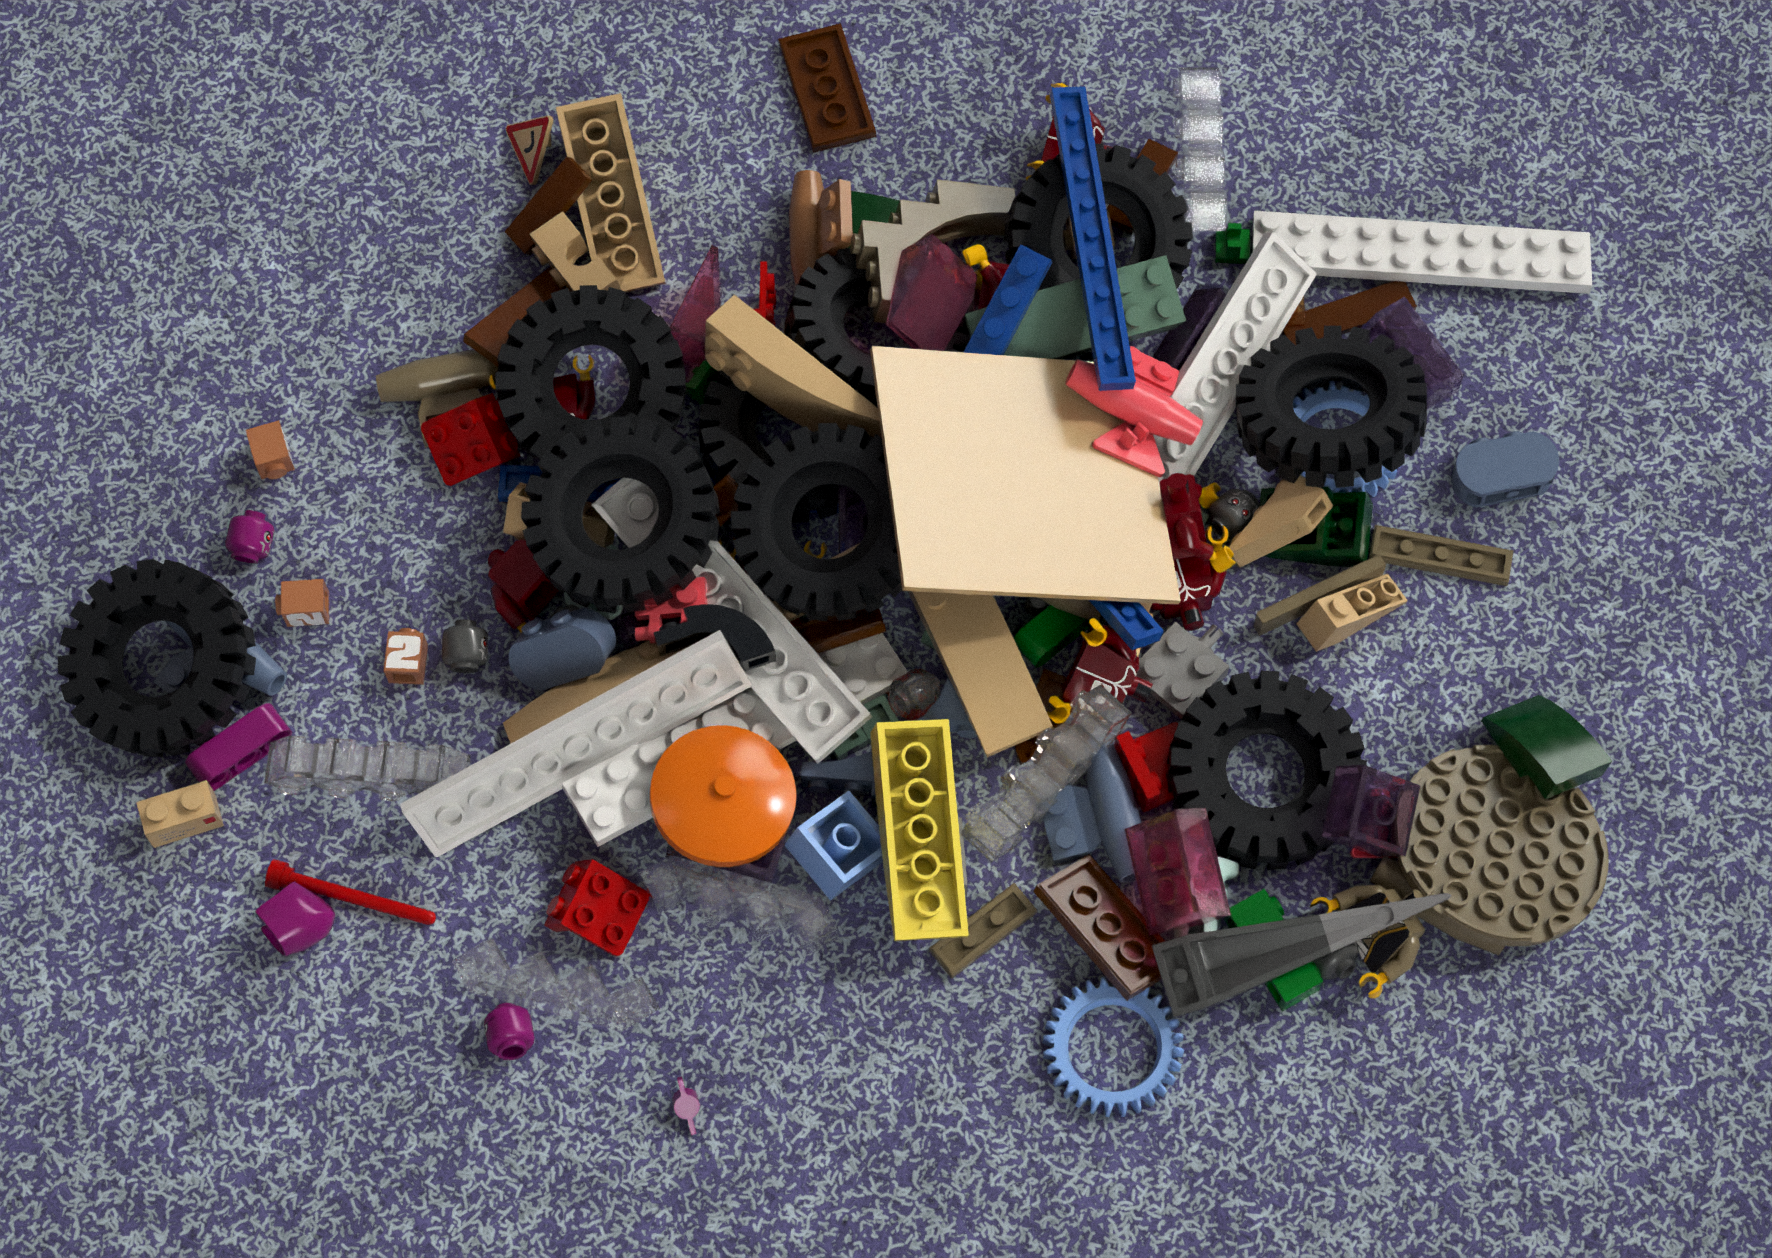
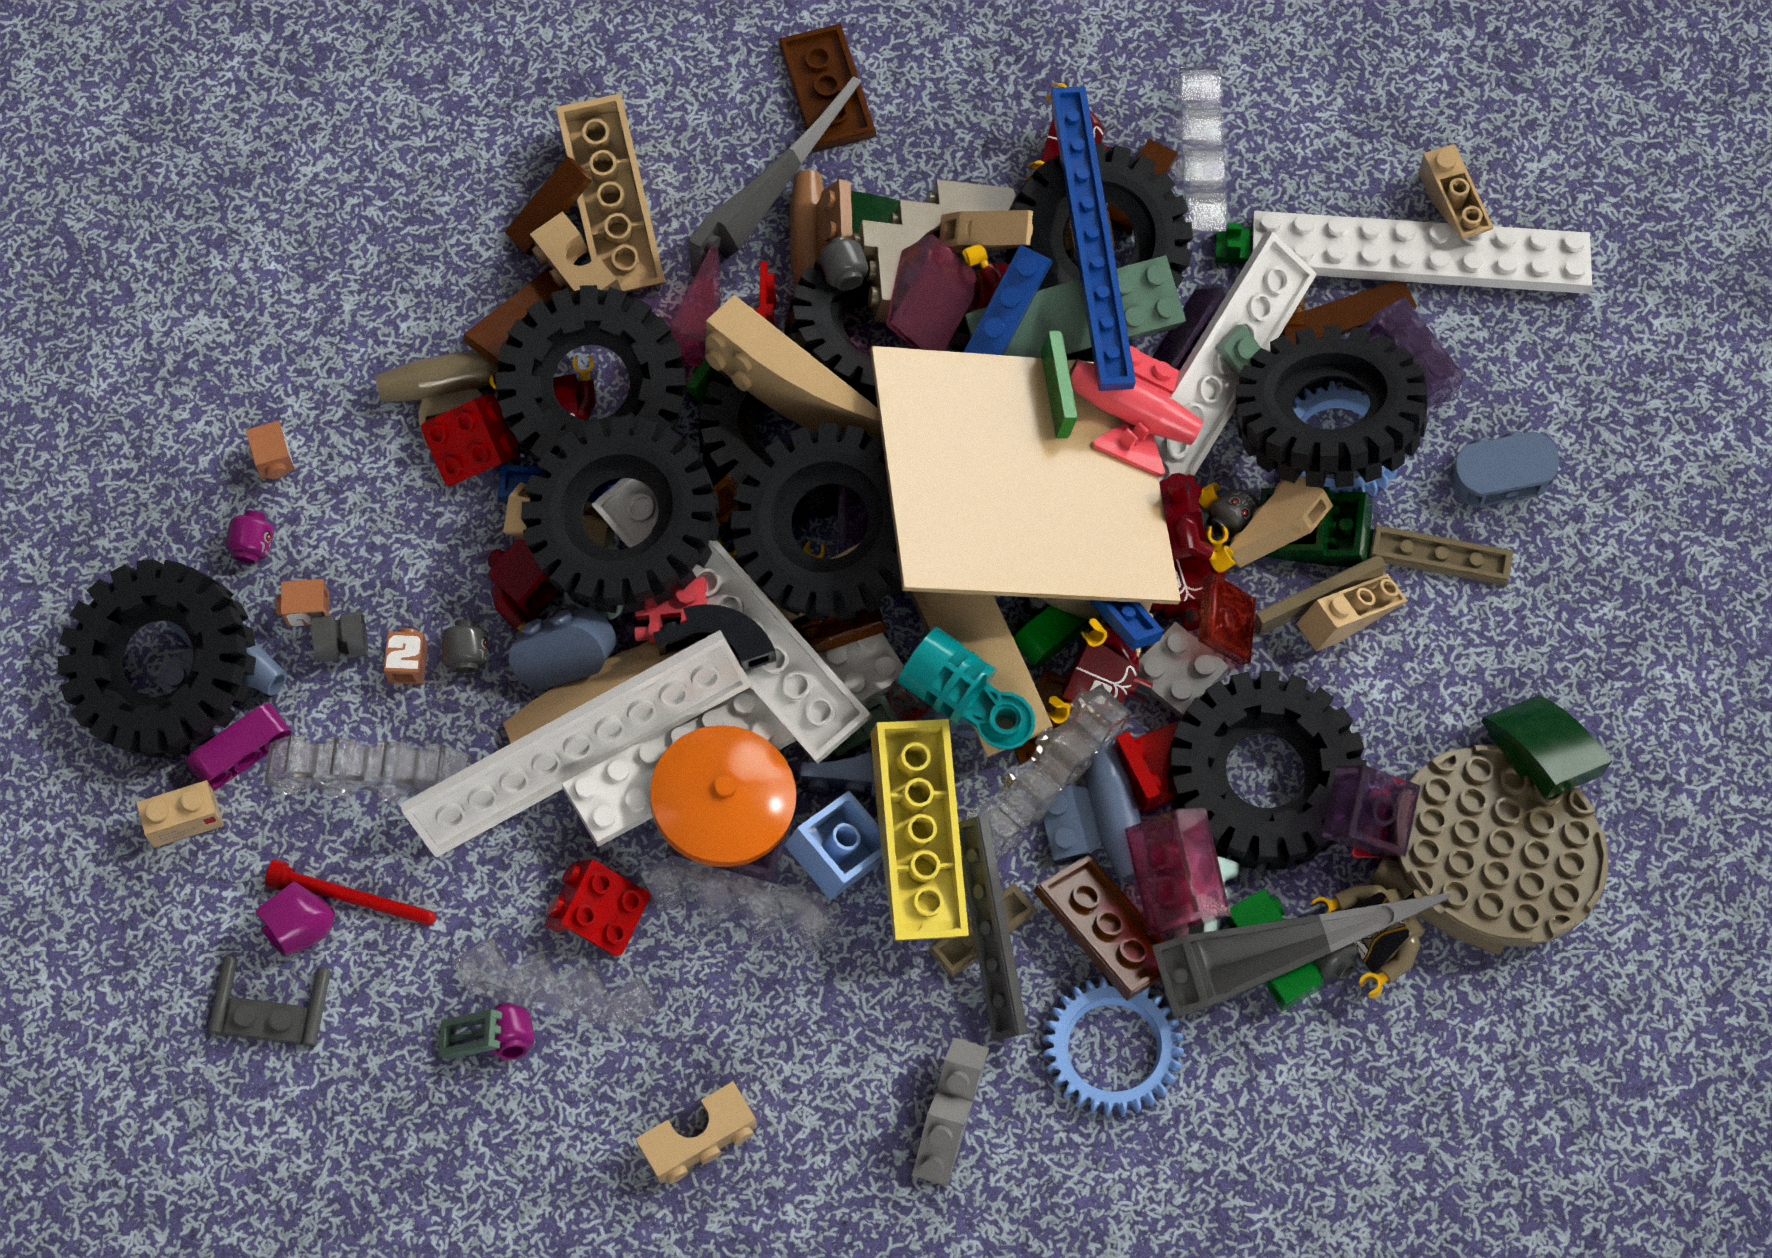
(267, 1019): none -> dark grey plate
(339, 636): none -> dark grey wheel
(488, 1033): none -> sand green tile
(530, 143): piece -> none
(673, 1154): none -> tan arch
(686, 1104): piece -> none
(737, 218): none -> dark grey plate
(844, 263): none -> dark grey head
(950, 1111): none -> light grey arch
(960, 688): none -> teal cylinder
(987, 228): none -> tan slope
(991, 929): none -> dark grey tile
(1059, 384): none -> green tile
(1227, 619): none -> clear red tile
(1238, 348): none -> sand green plate
(1453, 191): none -> tan slope

